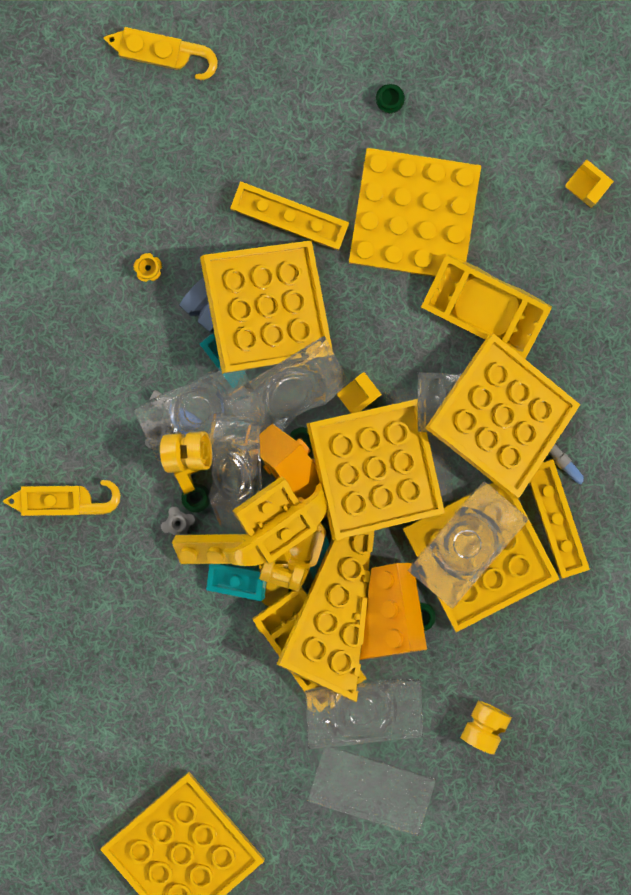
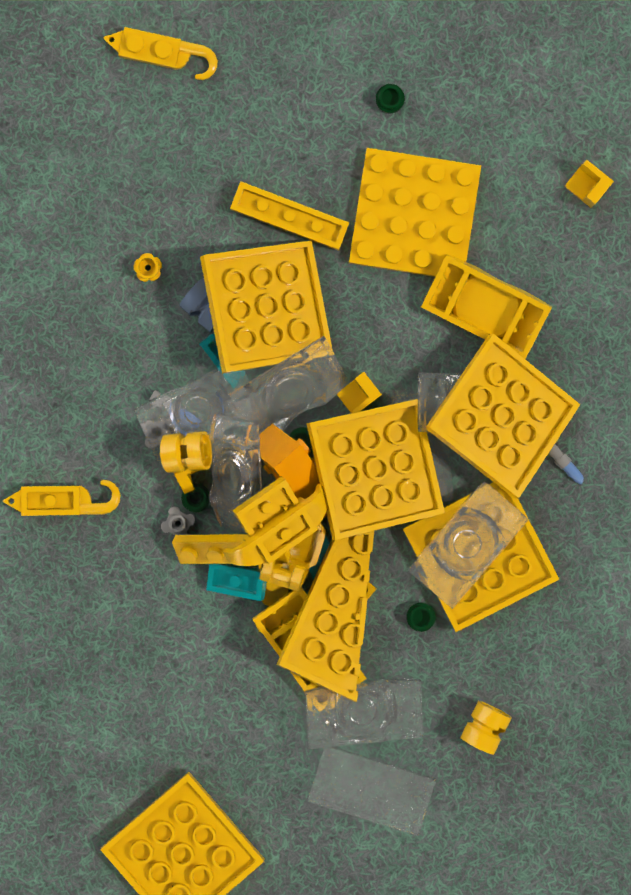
(392, 613): light orange wedge -> none
(558, 521): yellow plate -> none

